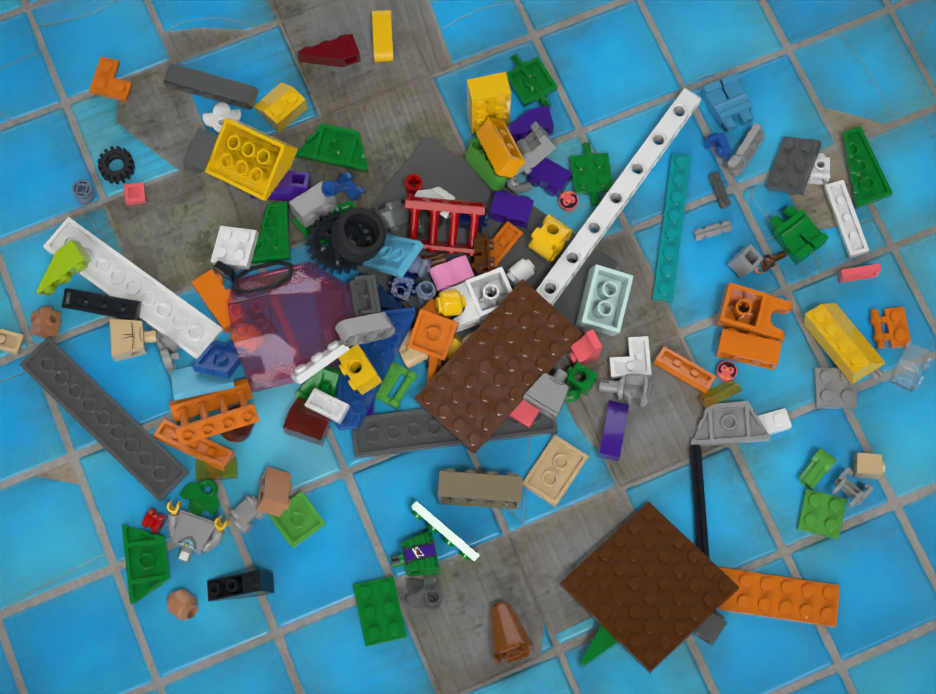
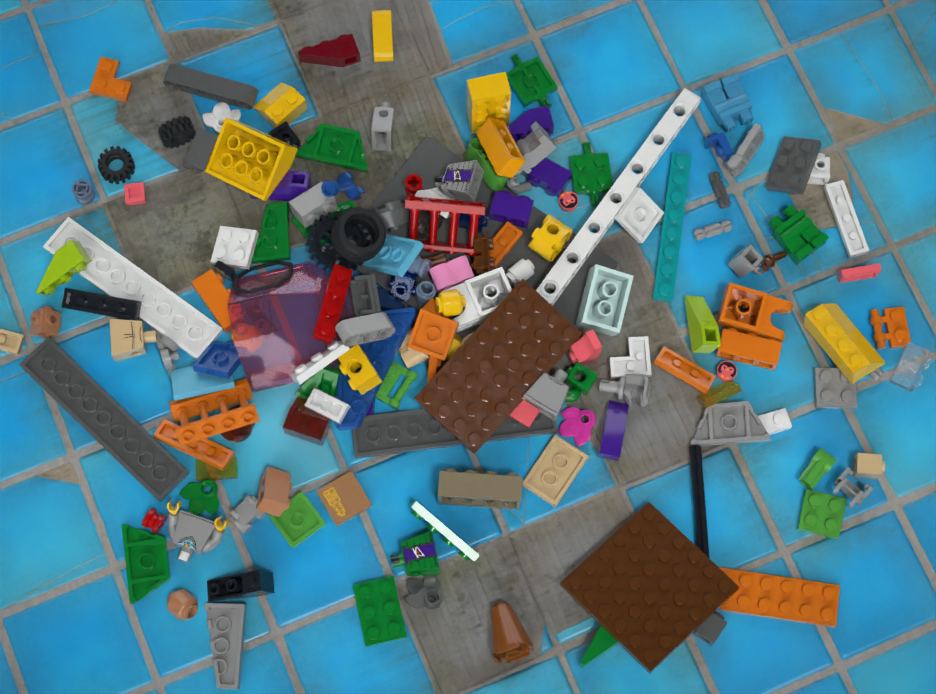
(177, 132): none -> black tyre
(227, 633): none -> light grey wing
(284, 131): none -> black brick
(332, 303): none -> red plate
(344, 498): none -> medium nougat tile
(383, 122): none -> light grey torso
(461, 180): none -> light grey torso
(575, 427): none -> dark pink plate
(639, 215): none -> white plate
(702, 325): none -> lime slope
(865, 173): green wing -> none

